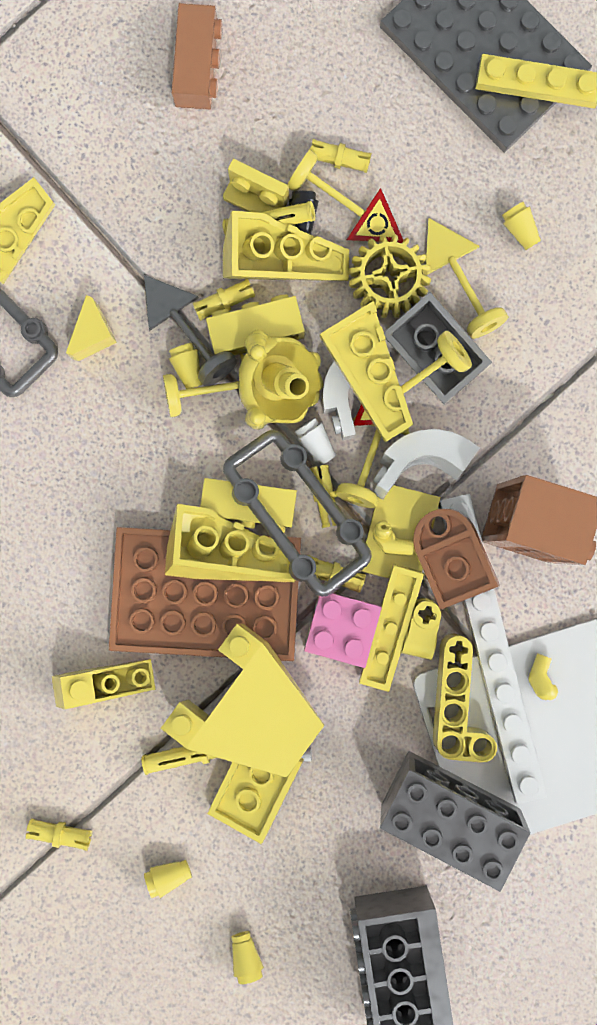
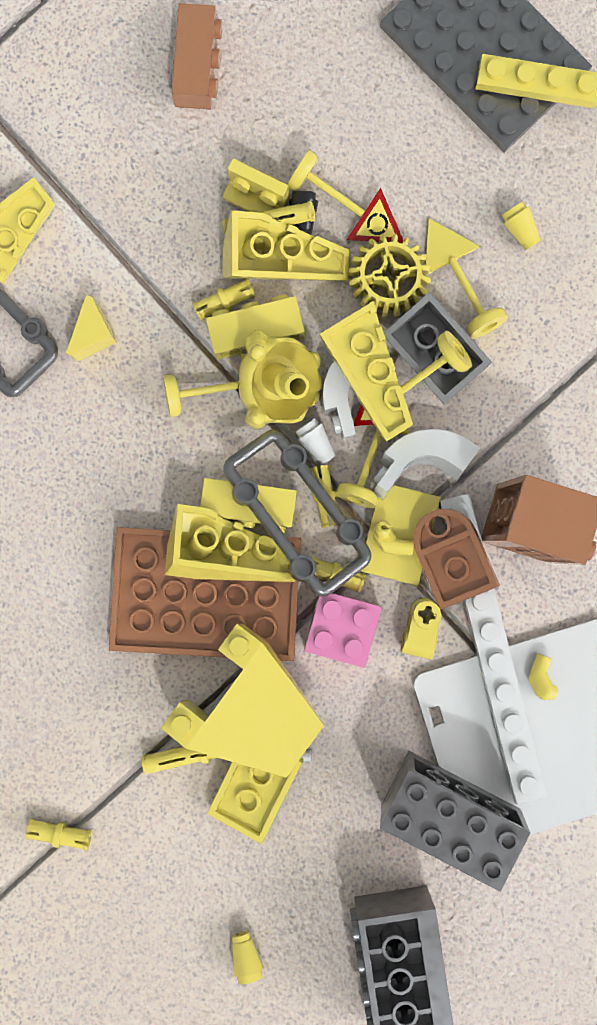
(102, 683): light yellow slope -> none
(166, 301): flat silver piece -> none
(166, 877): light yellow cone -> none
(186, 364): light yellow cone -> none
(341, 155): light yellow pin -> none
(391, 627): light yellow plate -> none
(457, 695): light yellow beam -> none

